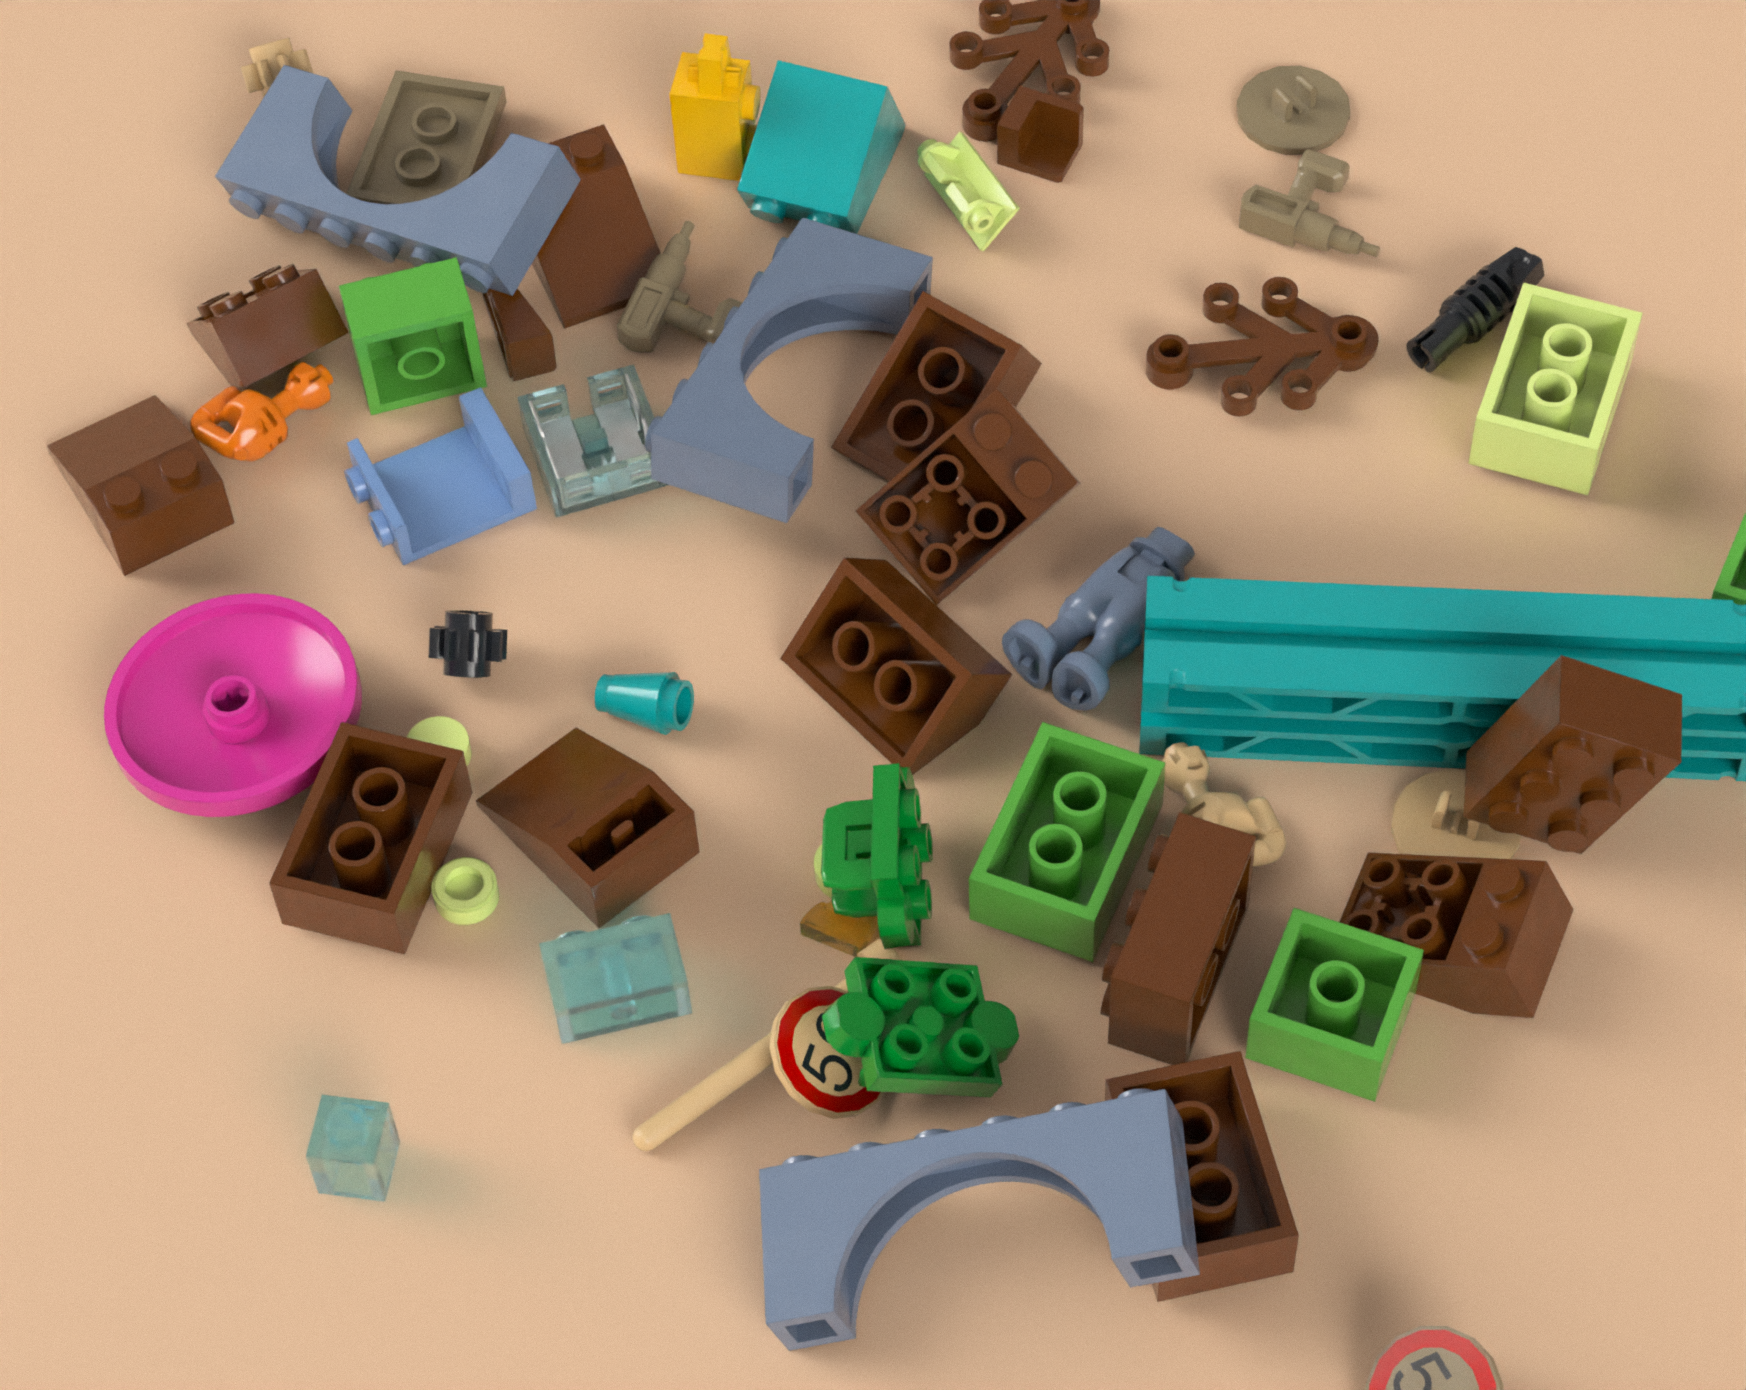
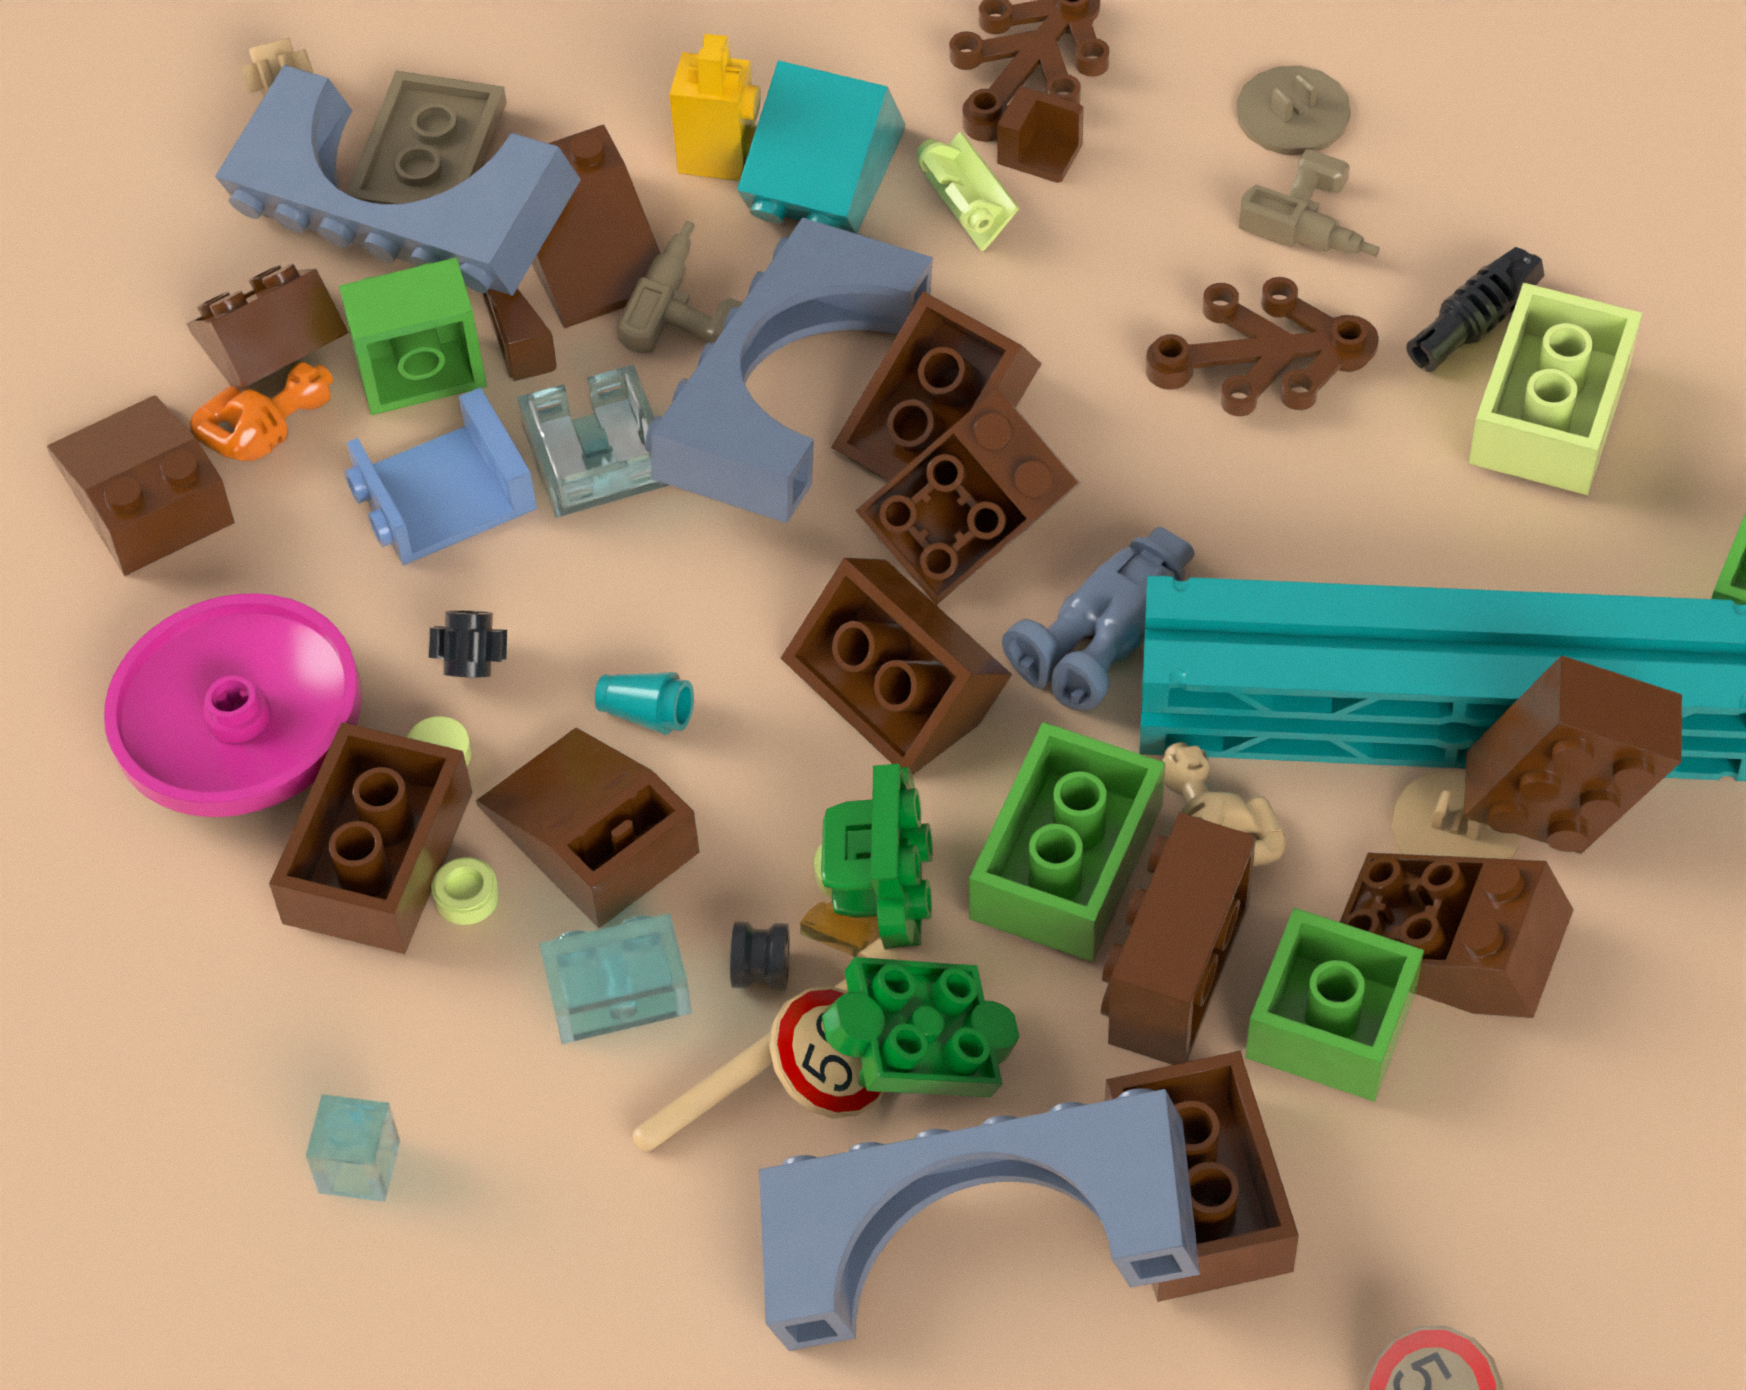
(760, 955): none -> black wheel

